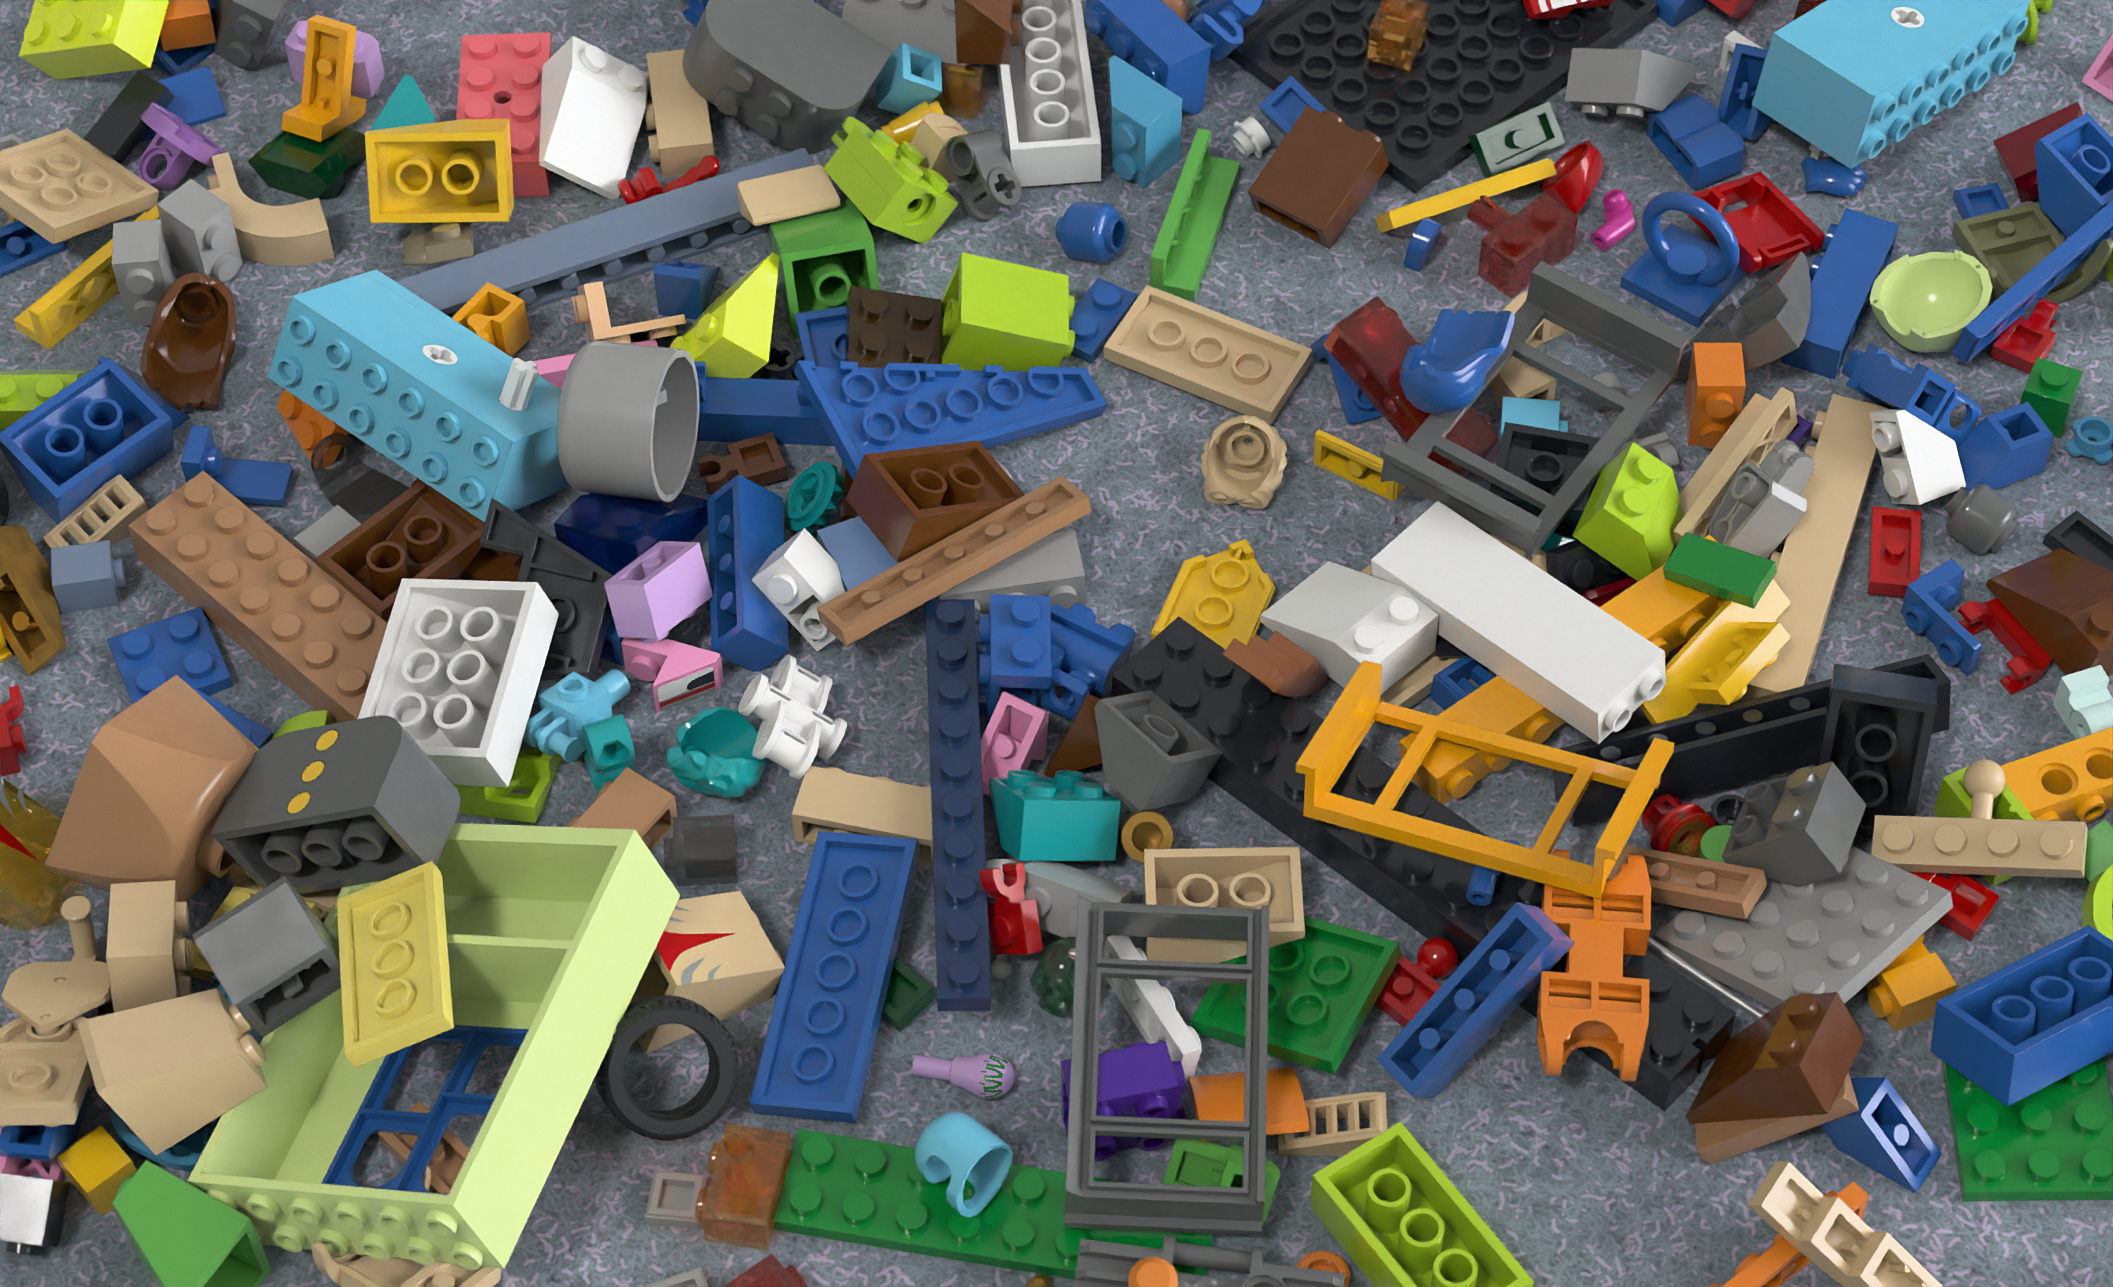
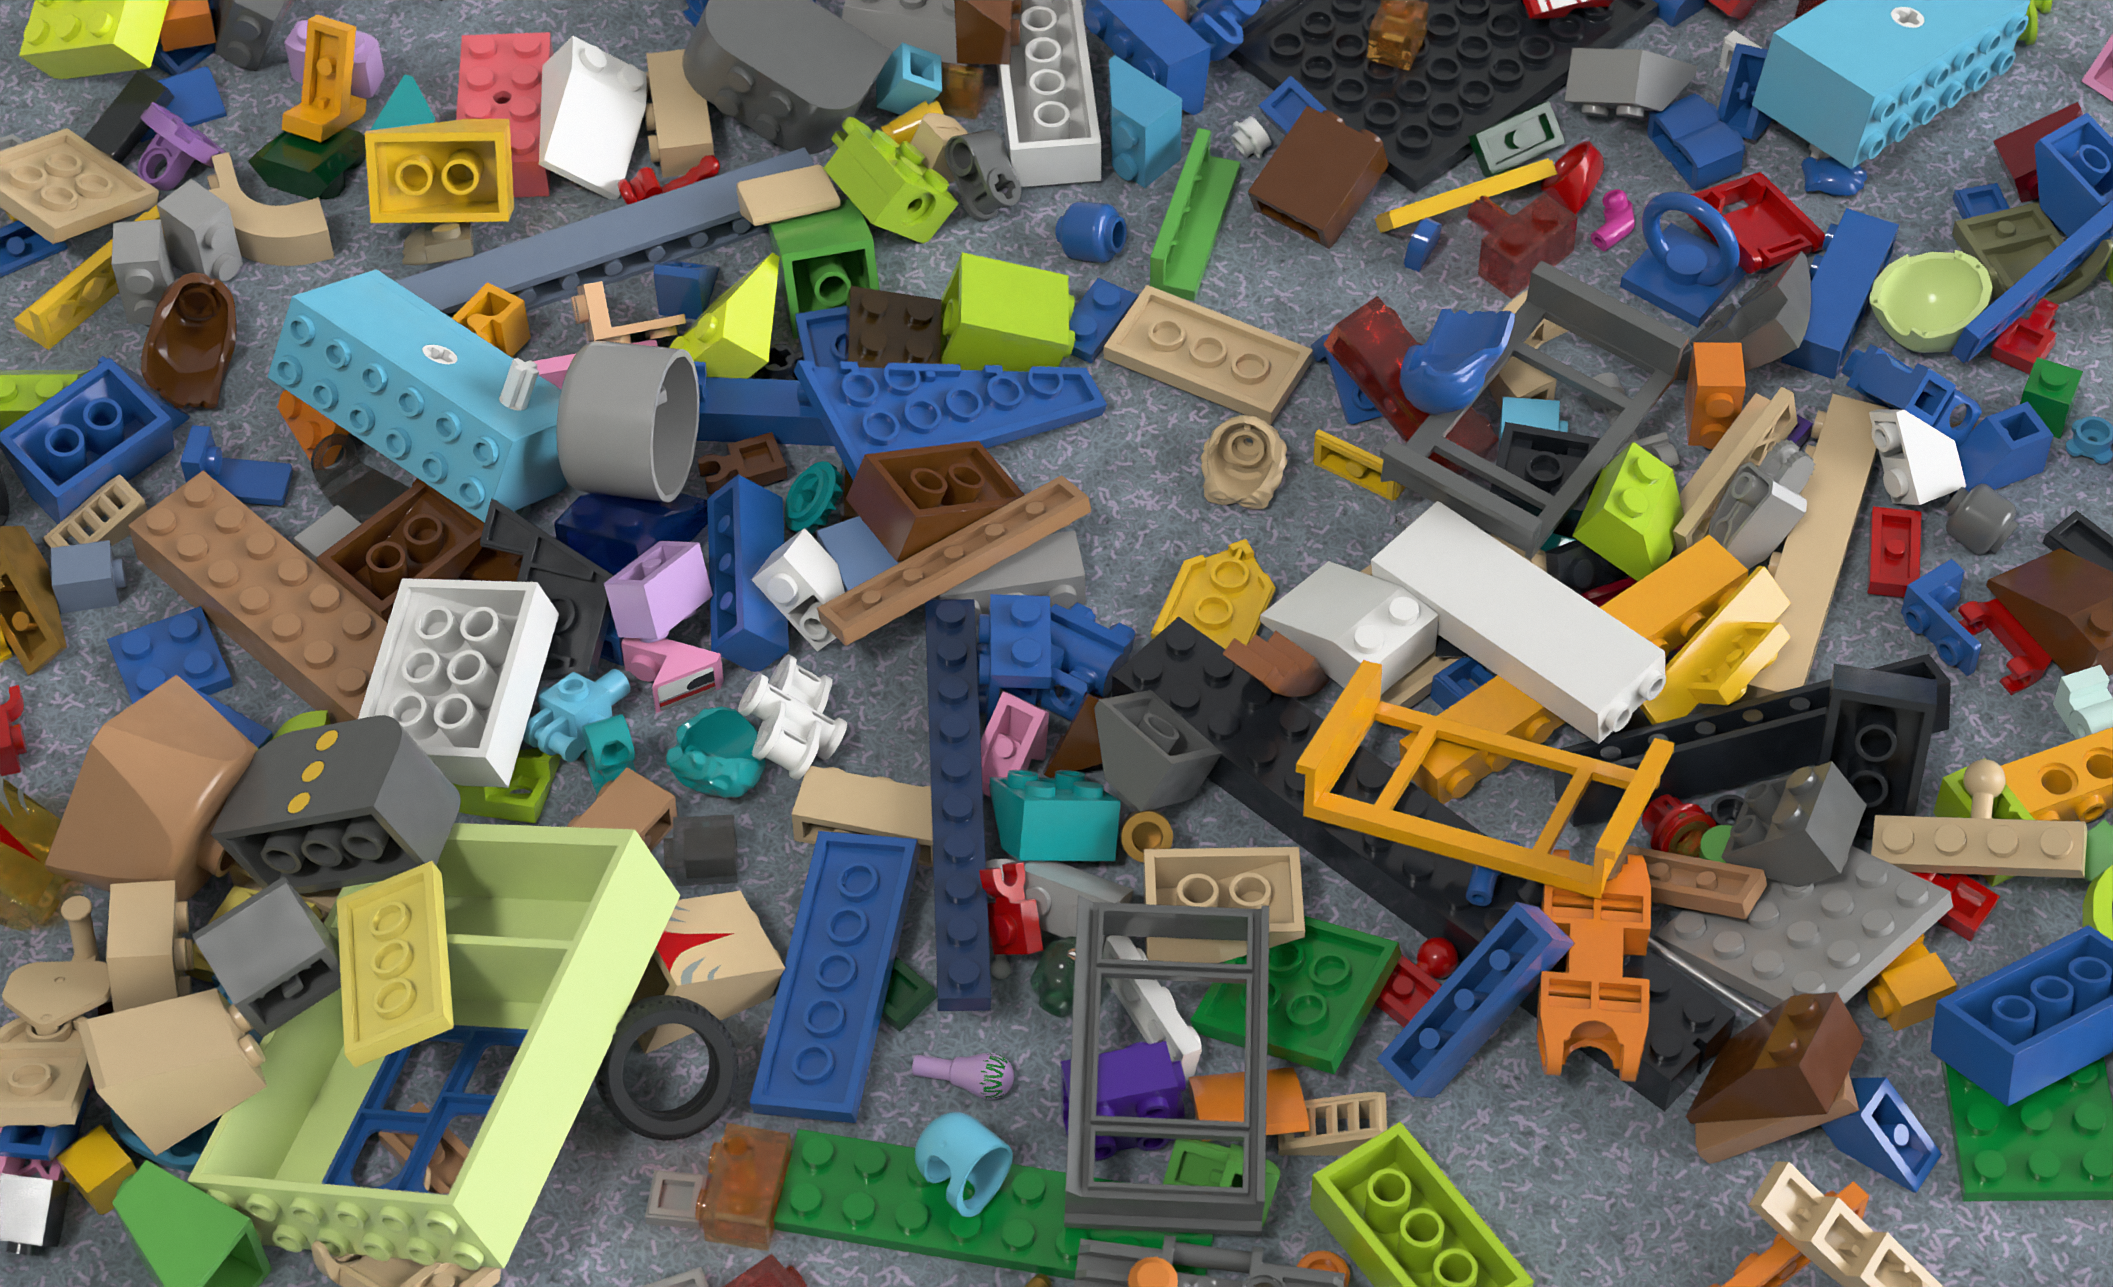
(1719, 570): green tile -> none

